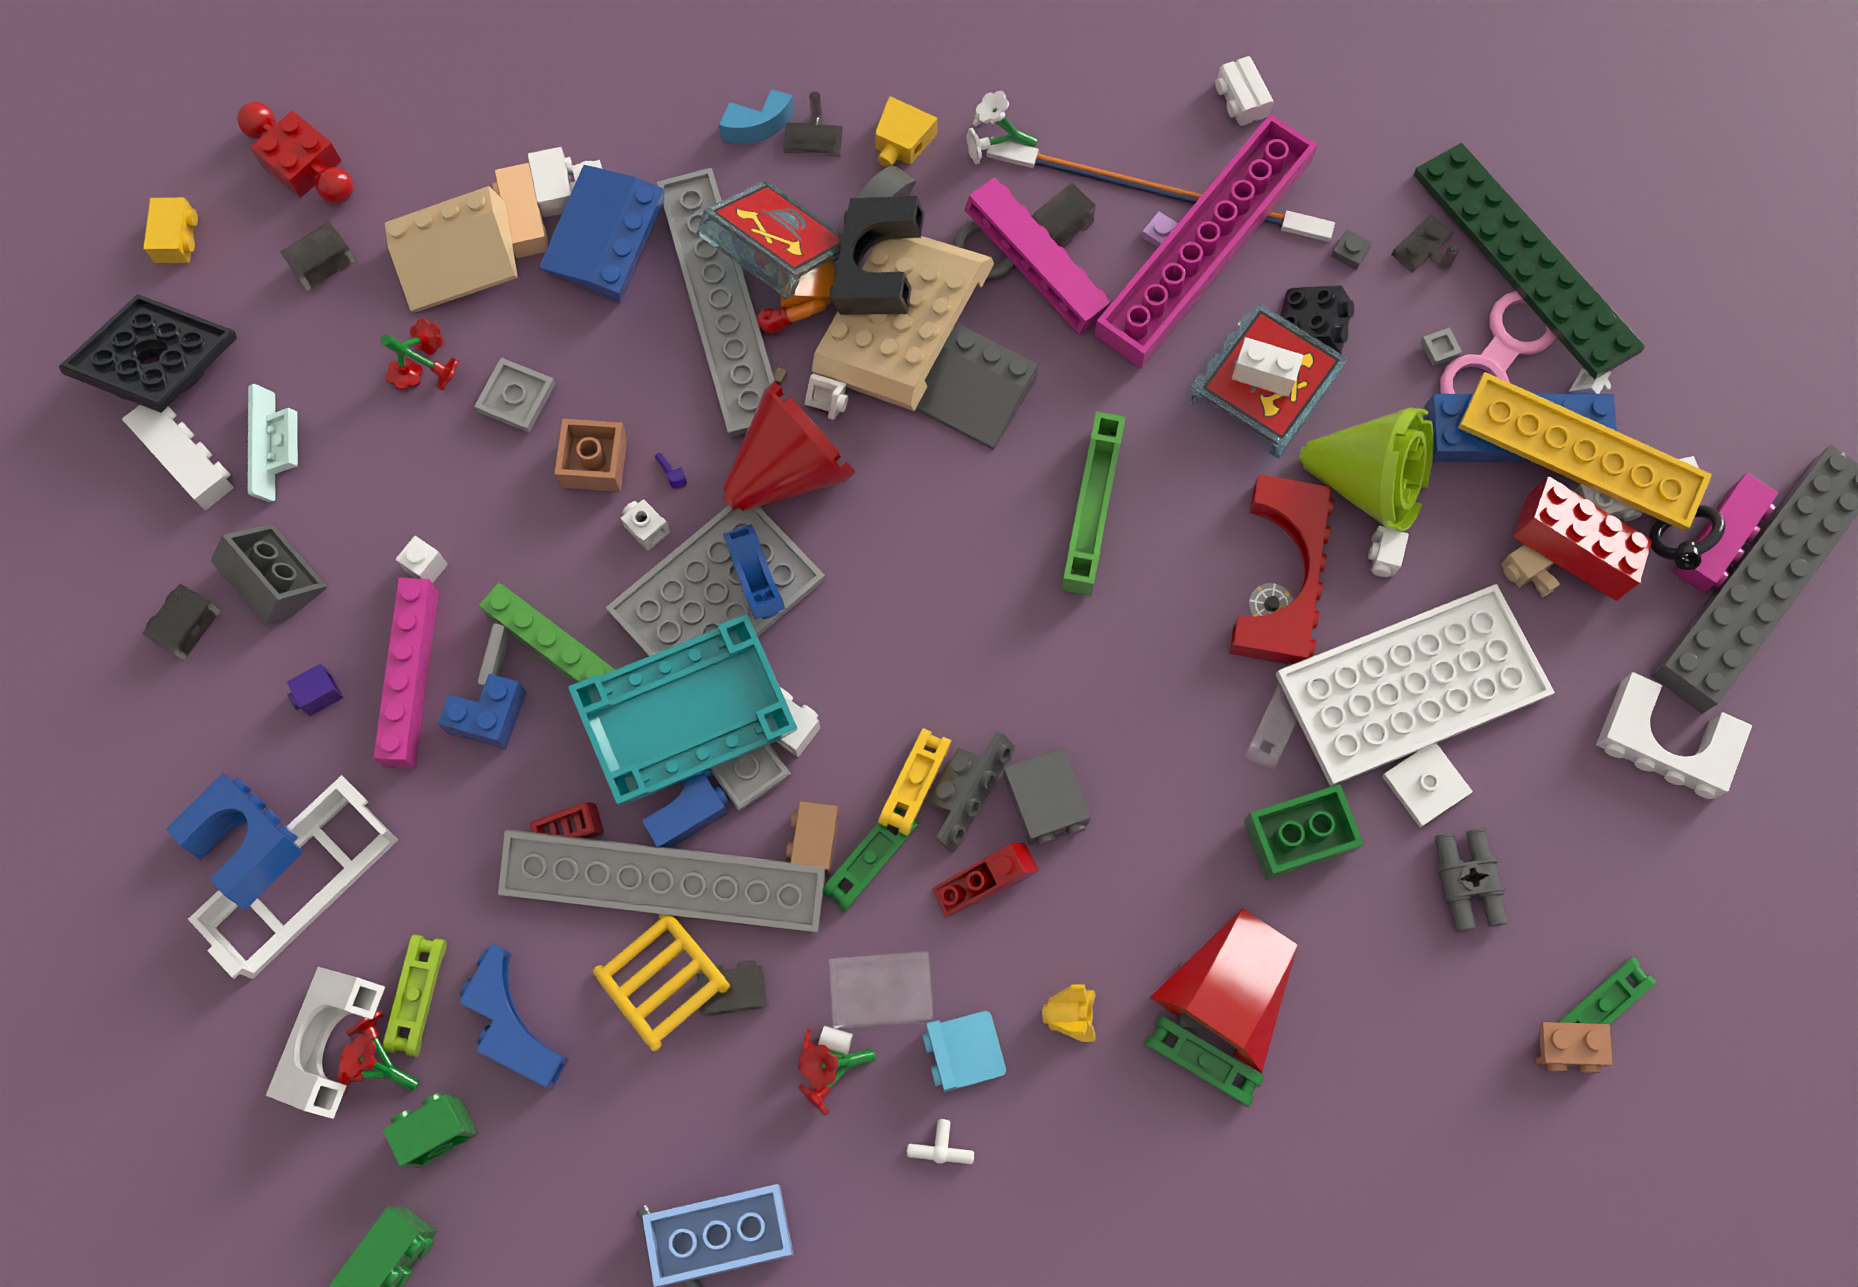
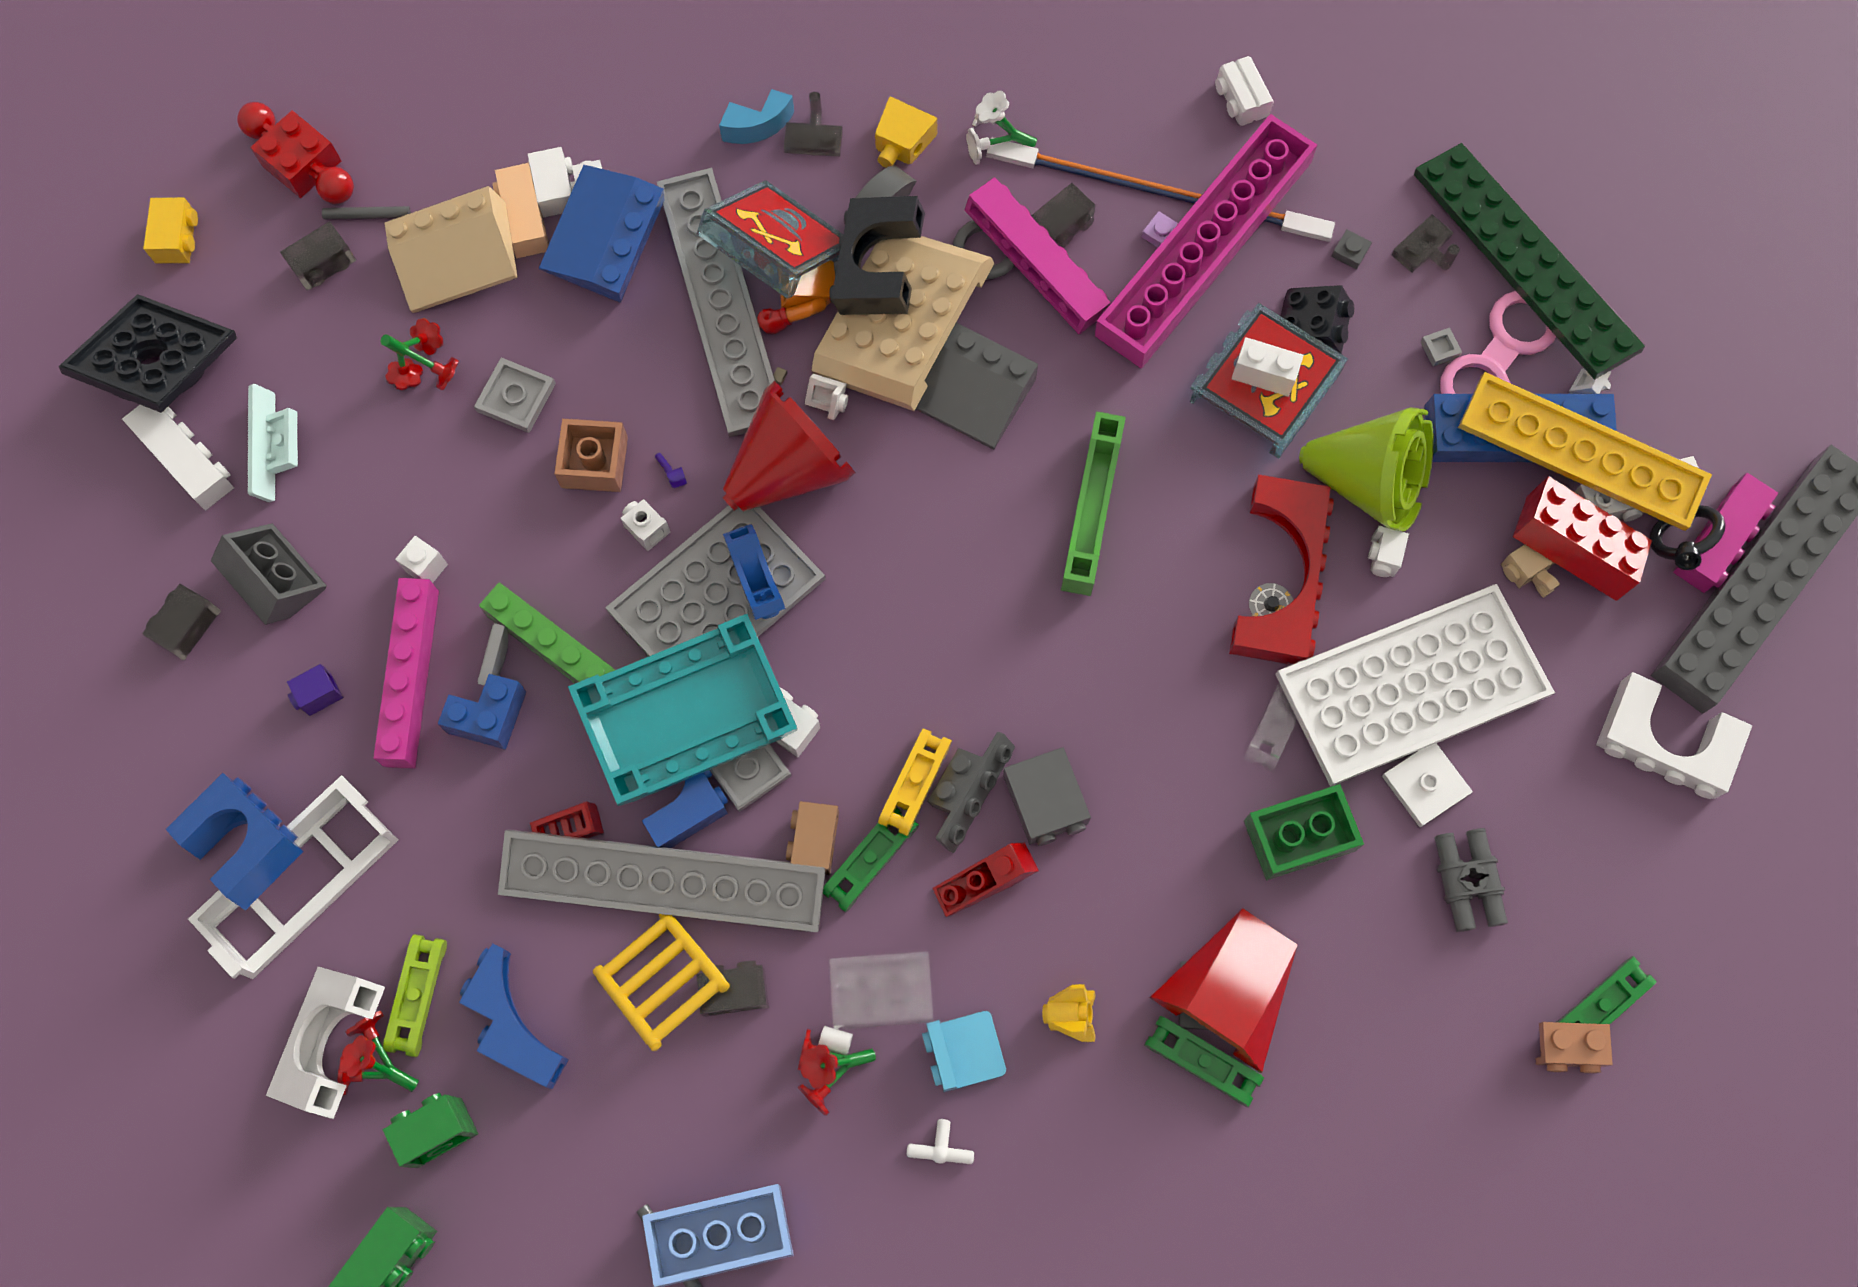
(365, 212): none -> dark grey bar

